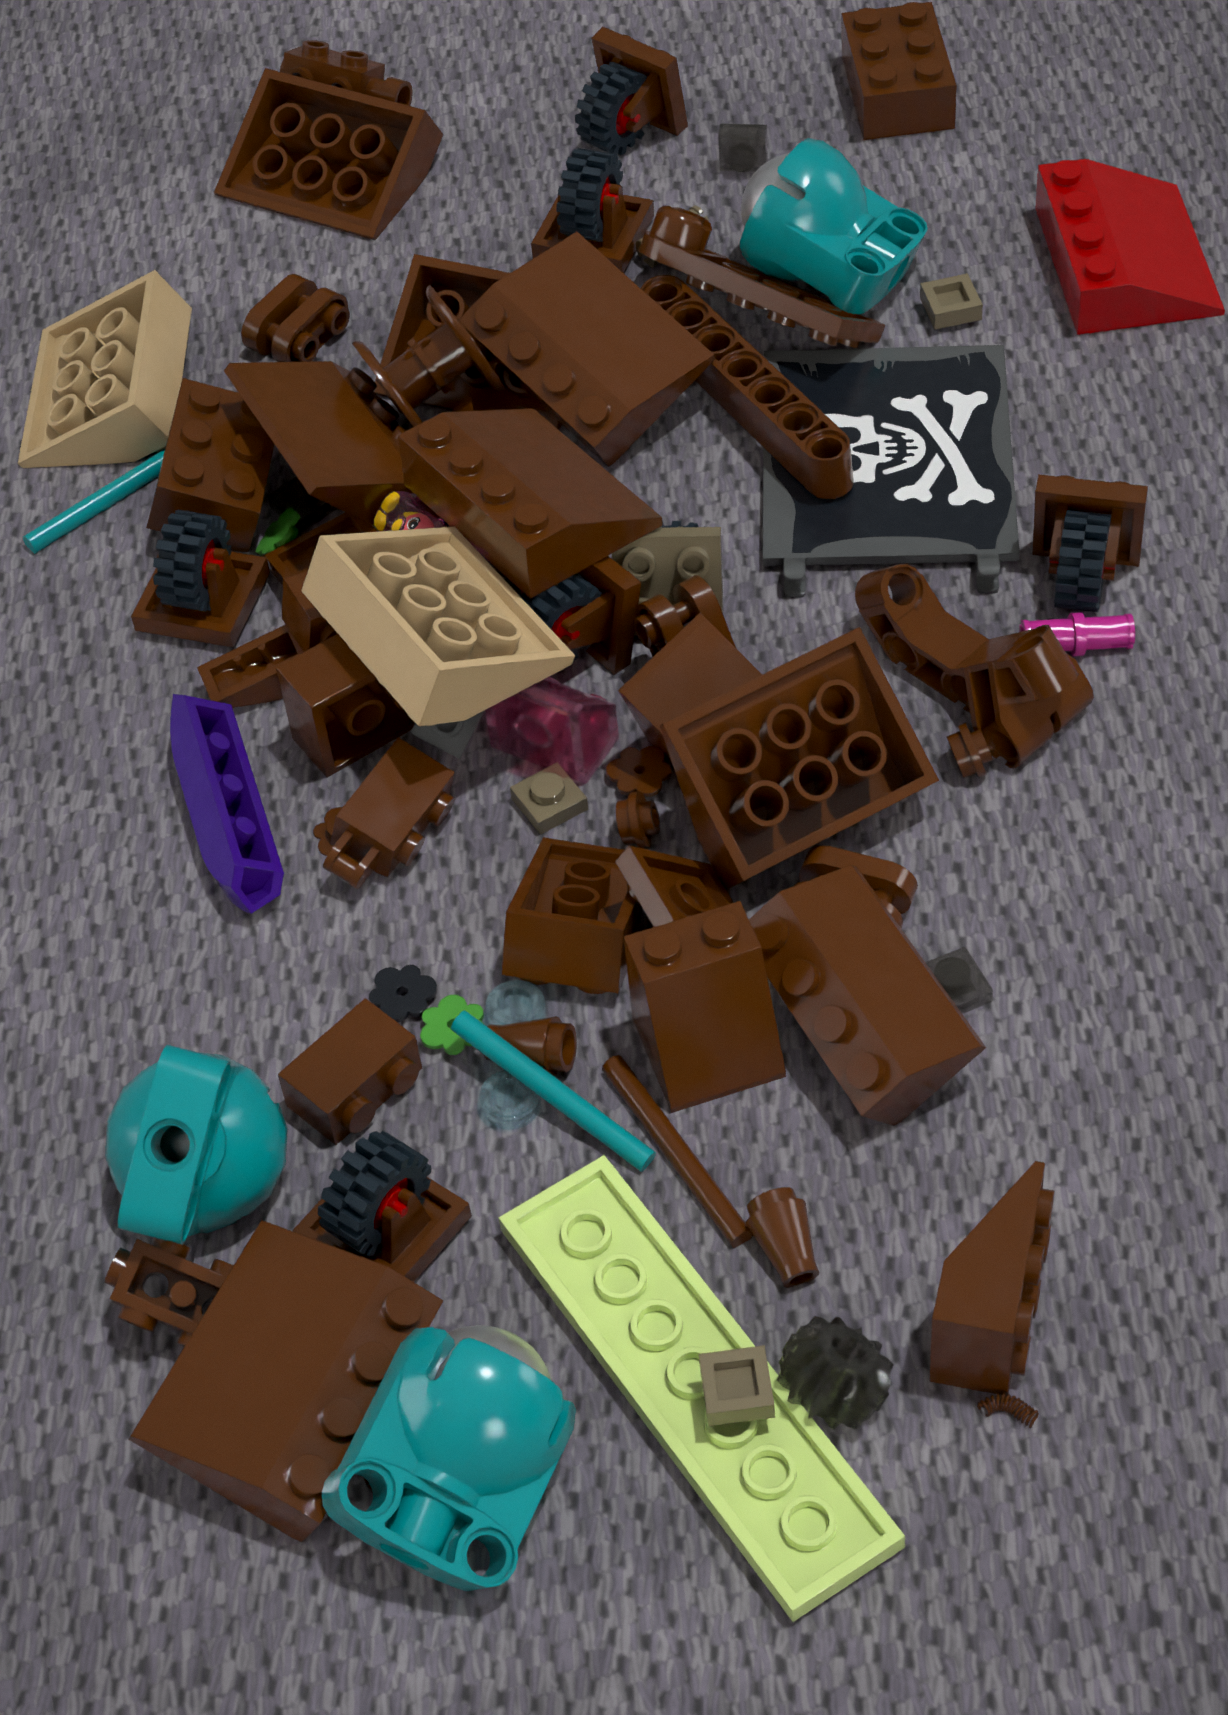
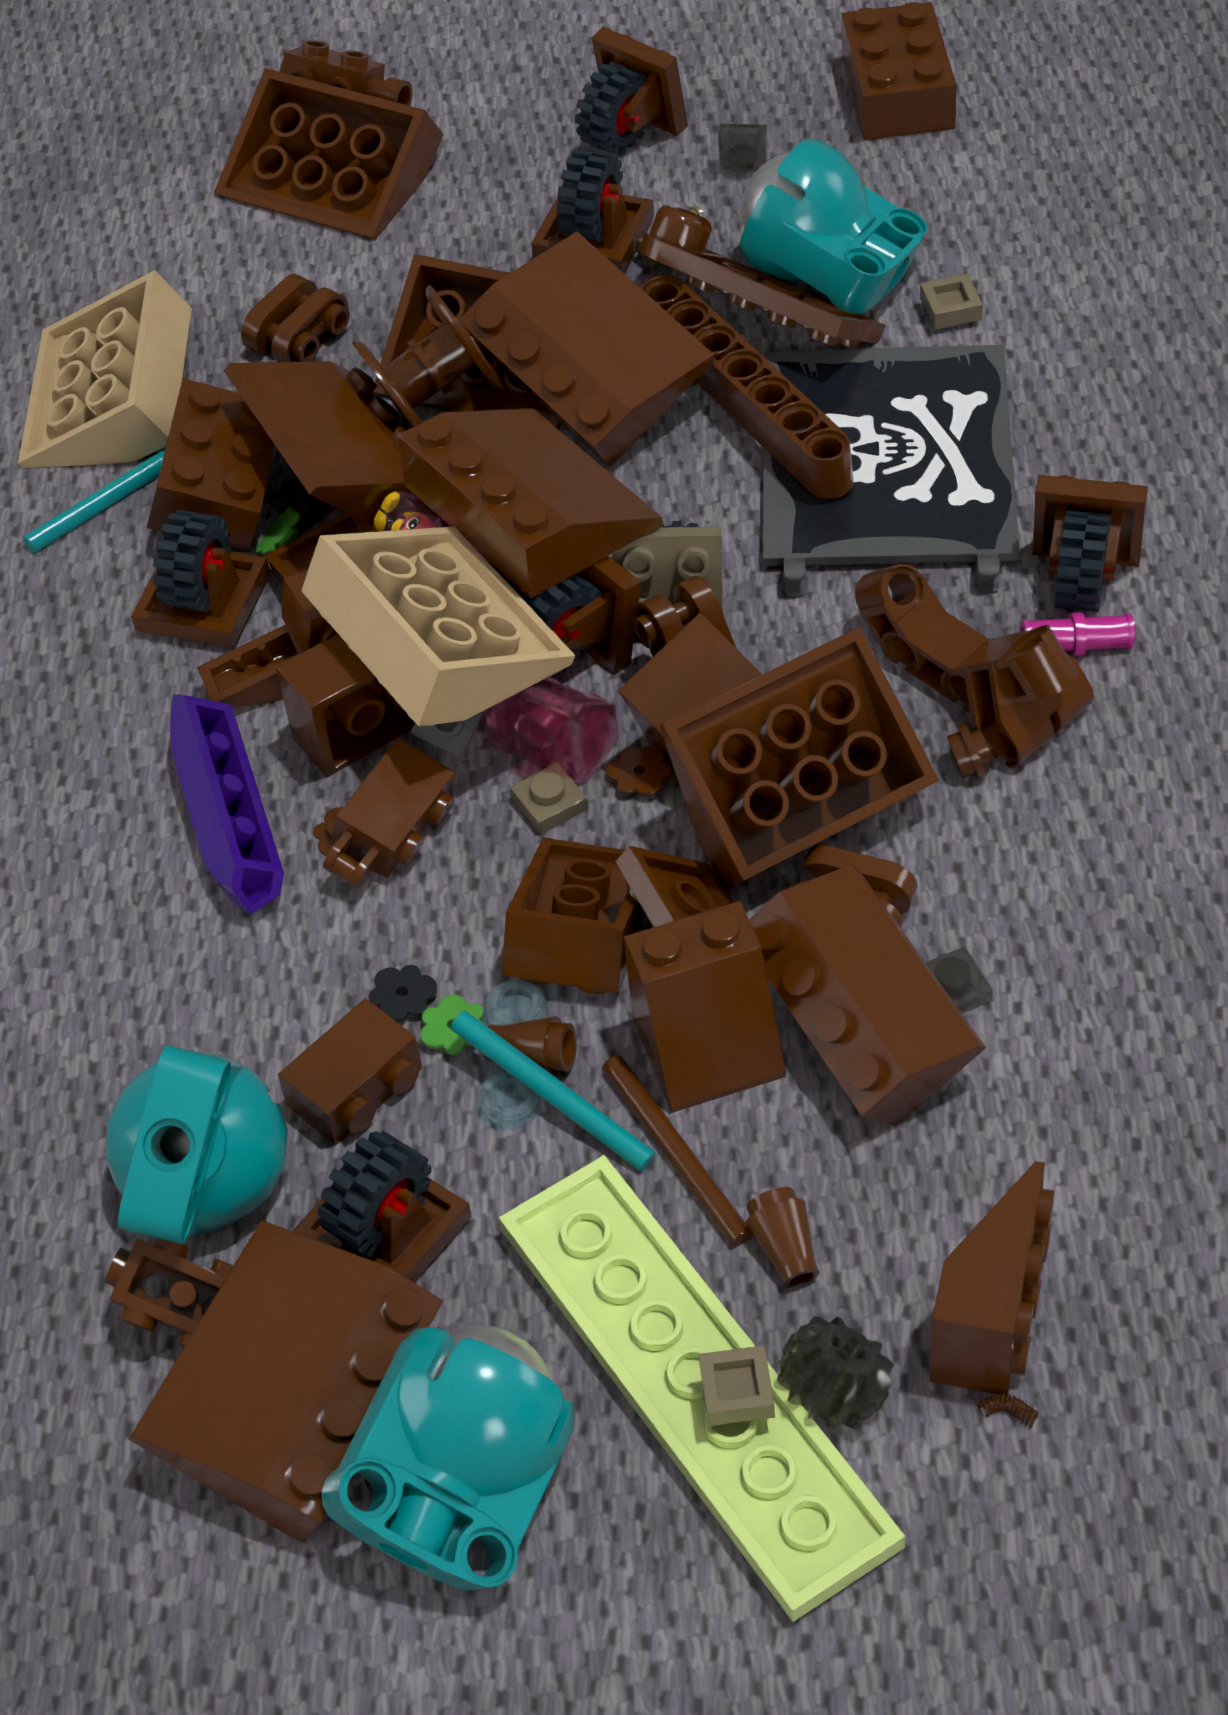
(637, 820): reddish brown plate -> none
(1122, 247): red slope -> none

